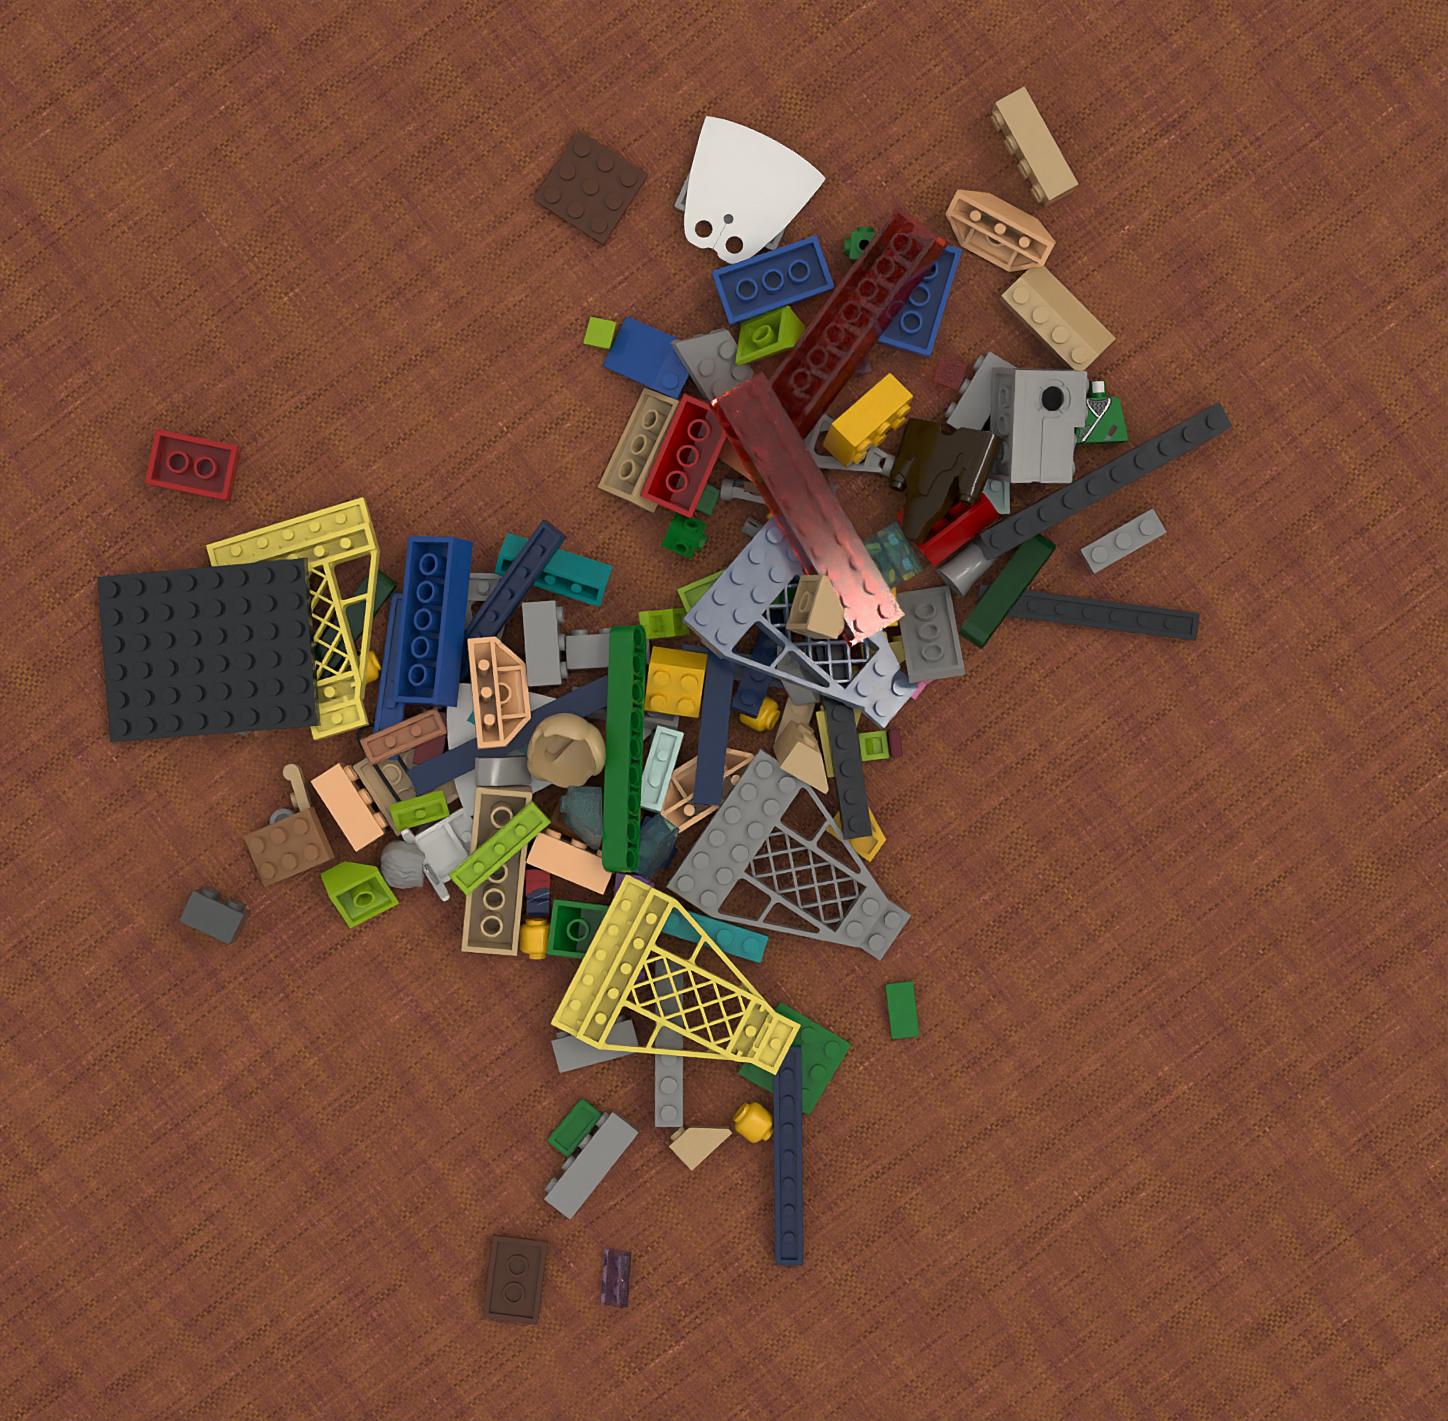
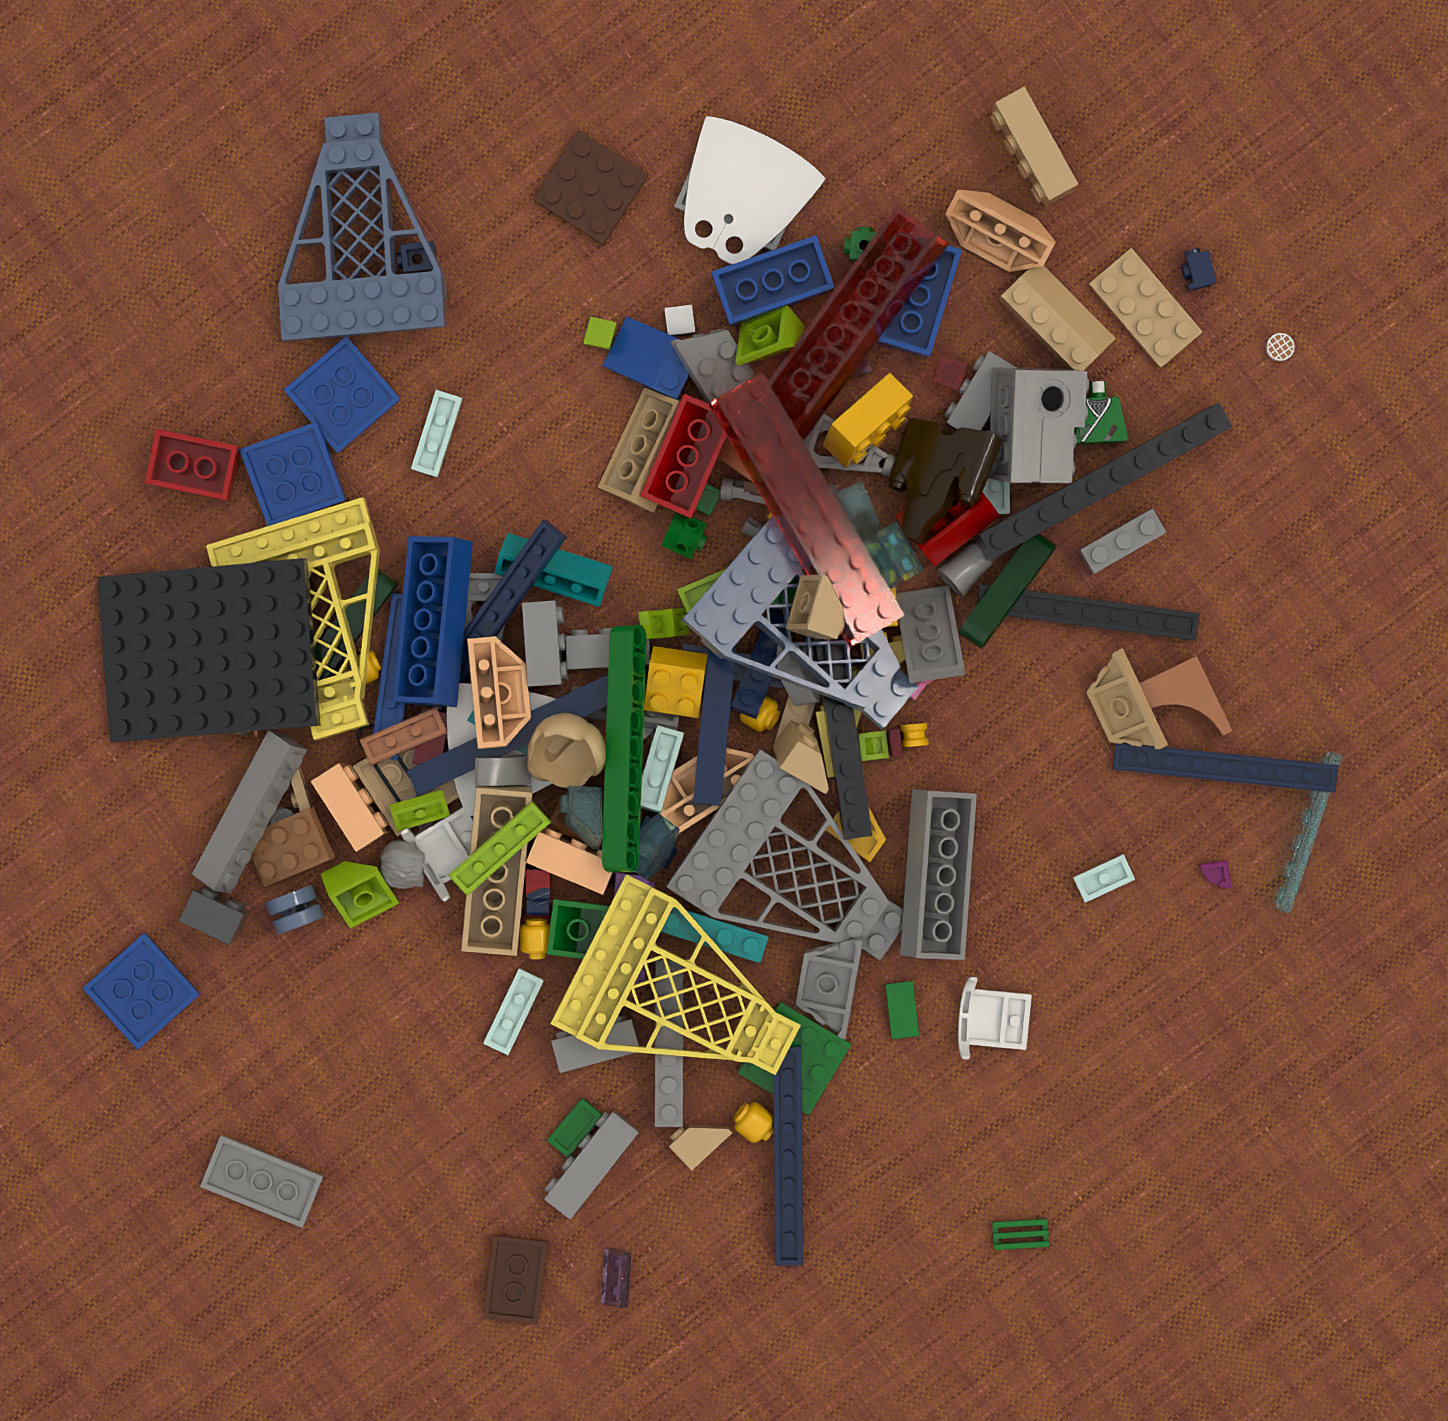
(141, 991): none -> blue plate
(249, 811): none -> light grey brick
(262, 1181): none -> light grey plate
(293, 474): none -> blue plate
(294, 909): none -> sand blue wheel
(342, 394): none -> blue plate
(355, 303): none -> sand blue wing
(408, 251): none -> dark blue brick
(436, 433): none -> light aqua plate
(513, 1011): none -> light aqua plate
(679, 320): none -> white tile
(830, 982): none -> light grey wing
(859, 510): none -> clear light blue slope
(914, 735): none -> yellow wheel
(938, 874): none -> light grey brick
(992, 1018): none -> white piece
(1017, 1234): none -> green tile
(1103, 878): none -> light aqua plate
(1123, 705): none -> tan wing
(1145, 308): none -> tan plate
(1189, 687): none -> nougat arch
(1198, 269): none -> dark blue brick
(1217, 873): none -> magenta tile
(1226, 767): none -> dark blue tile
(1280, 347): none -> tile
(1303, 843): none -> clear light blue plate

